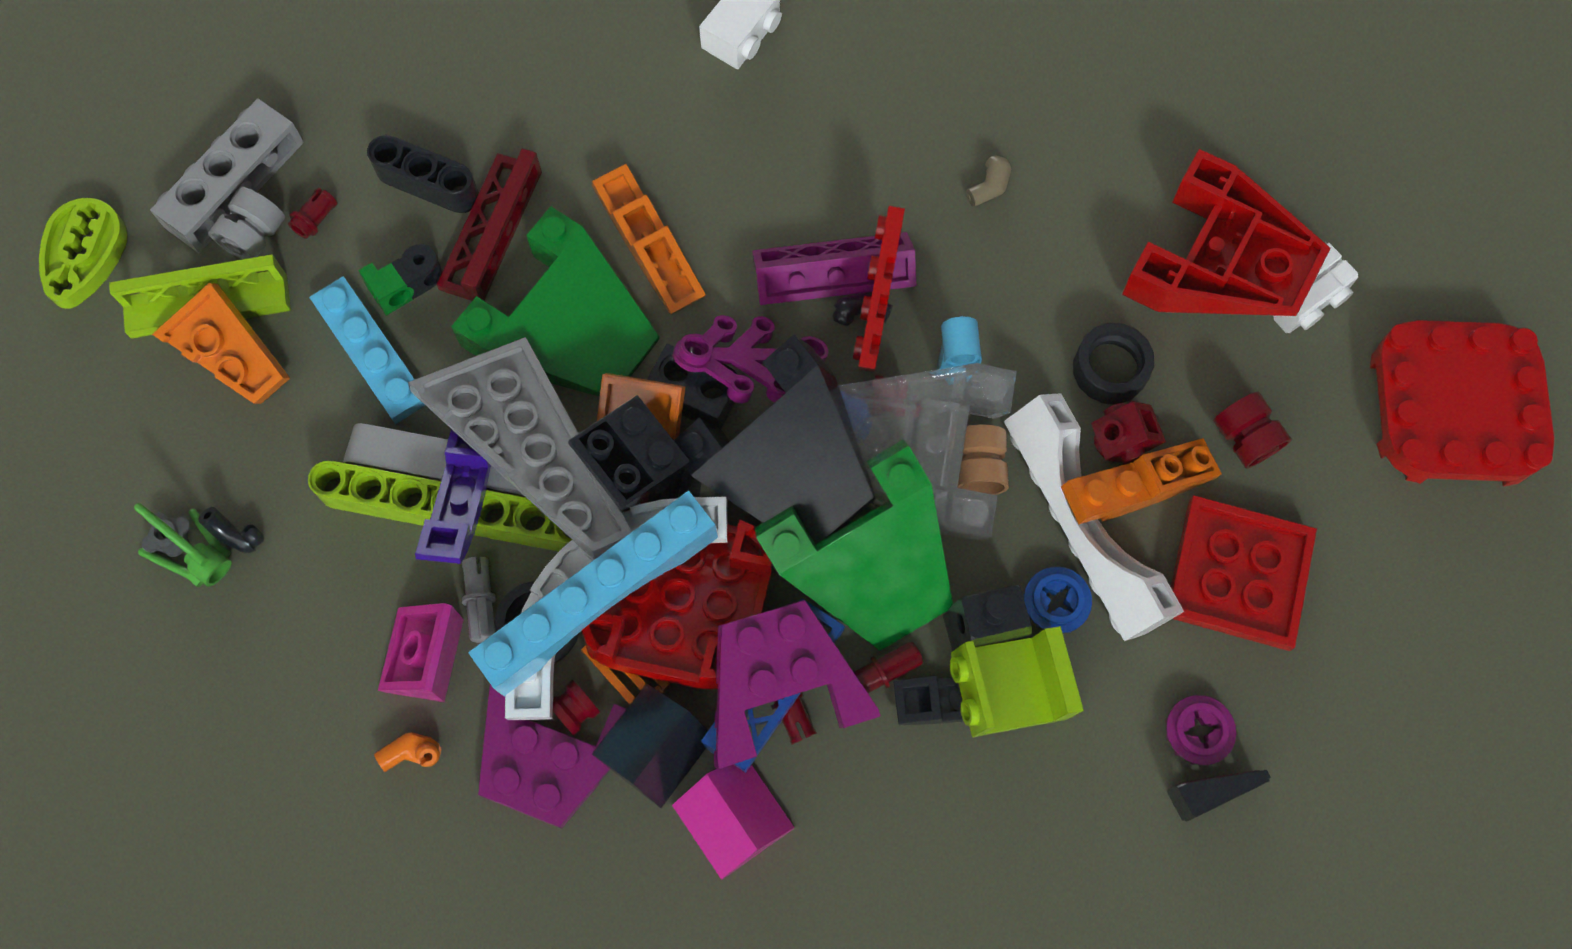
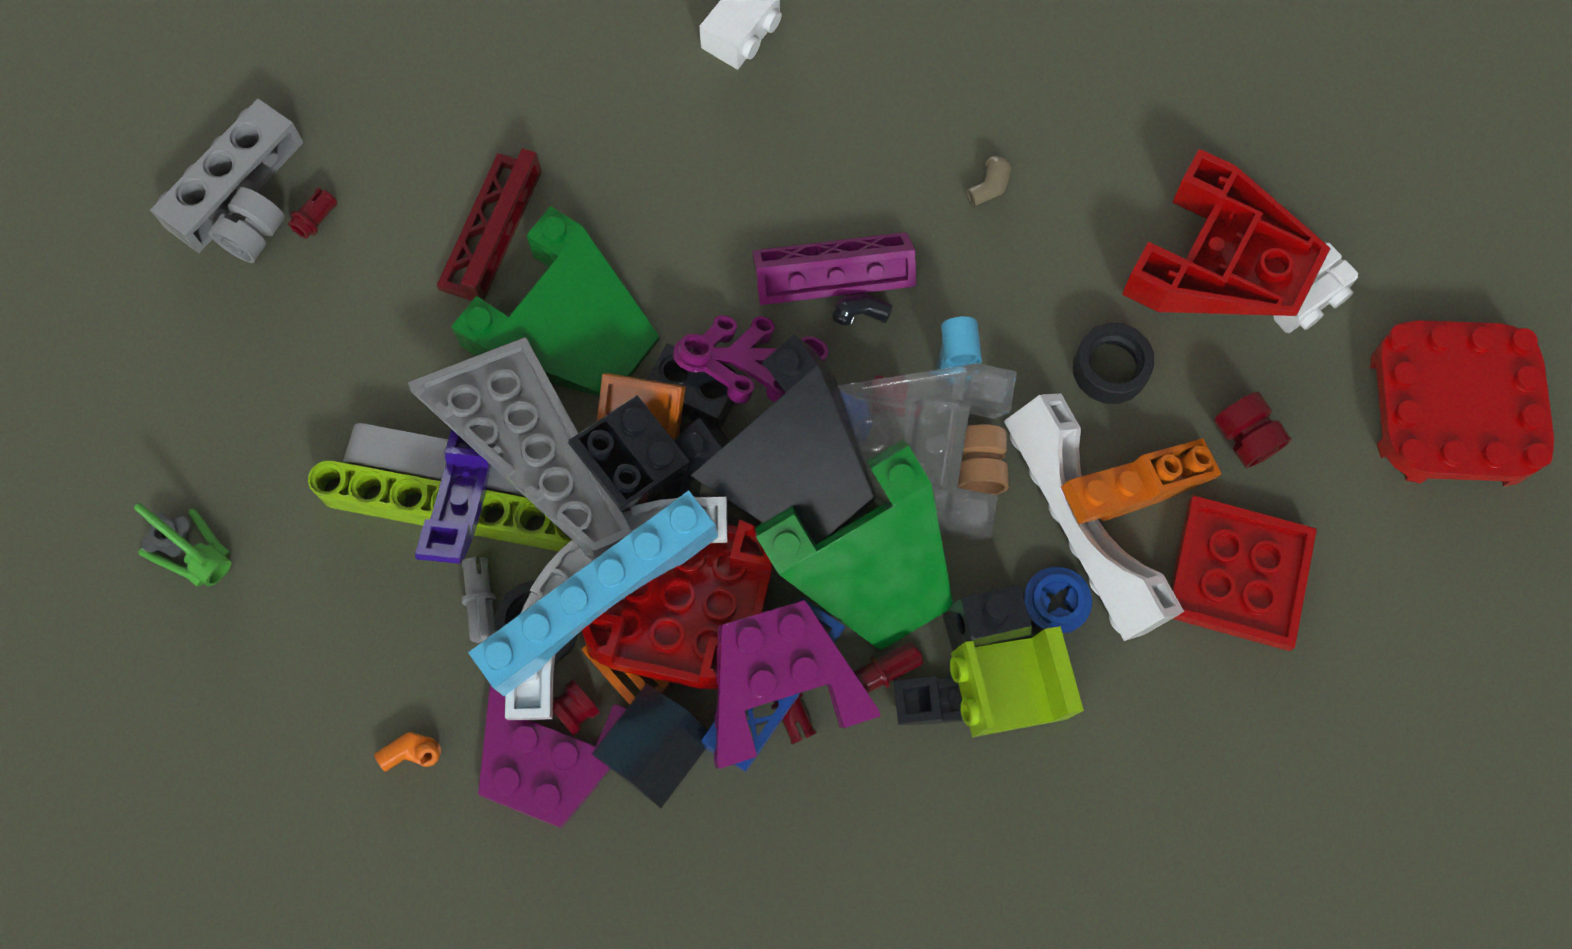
(62, 239): lime piece -> none
(160, 297): lime fence -> none
(222, 341): orange wing -> none
(228, 534): black arm -> none
(367, 348): medium azure plate -> none
(403, 278): leg -> none
(411, 162): black beam -> none
(422, 651): dark pink slope -> none
(648, 239): orange slope -> none
(732, 817): dark pink slope -> none
(881, 272): red wing -> none
(1127, 432): dark red brick -> none
(1203, 795): black slope -> none
(1208, 713): magenta gear -> none

